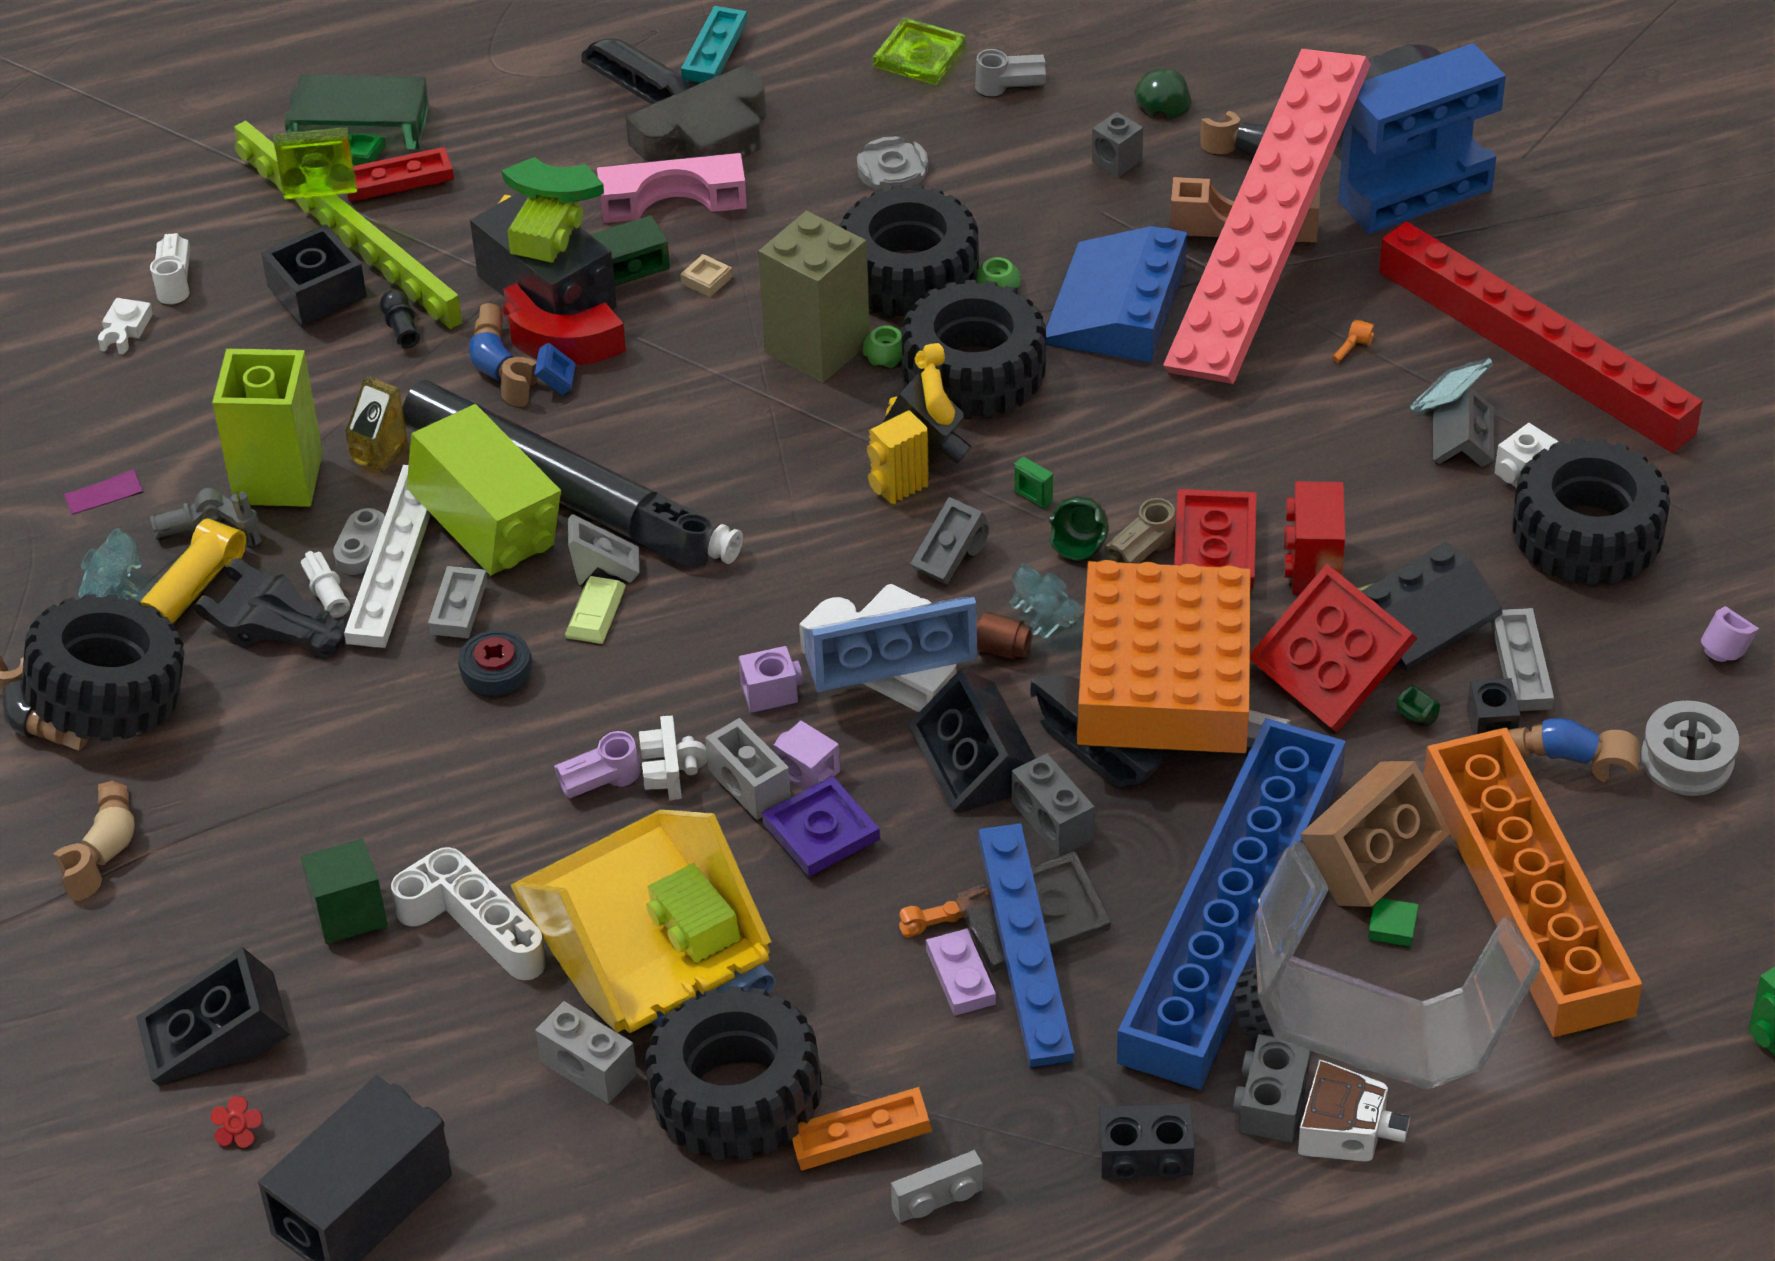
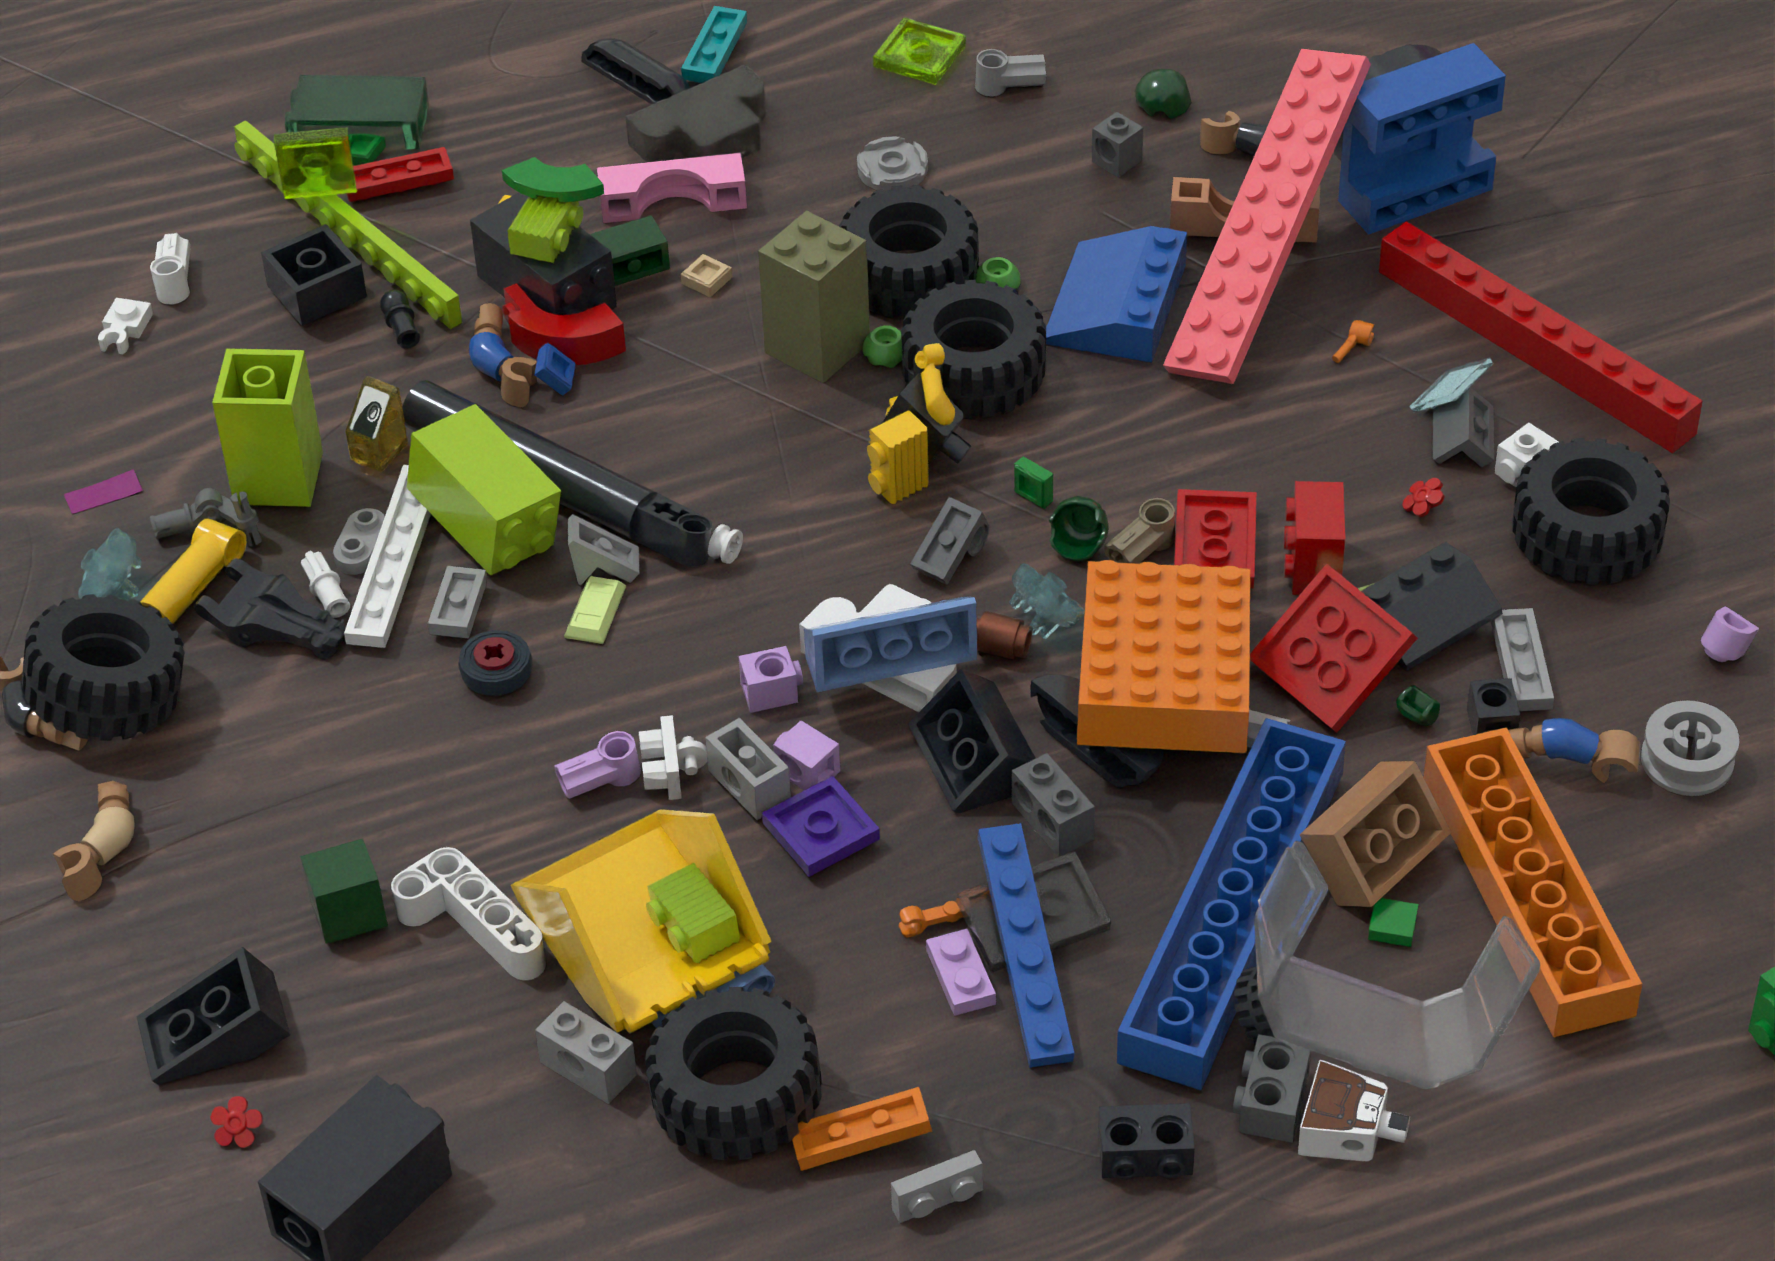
(1424, 497): none -> red plant

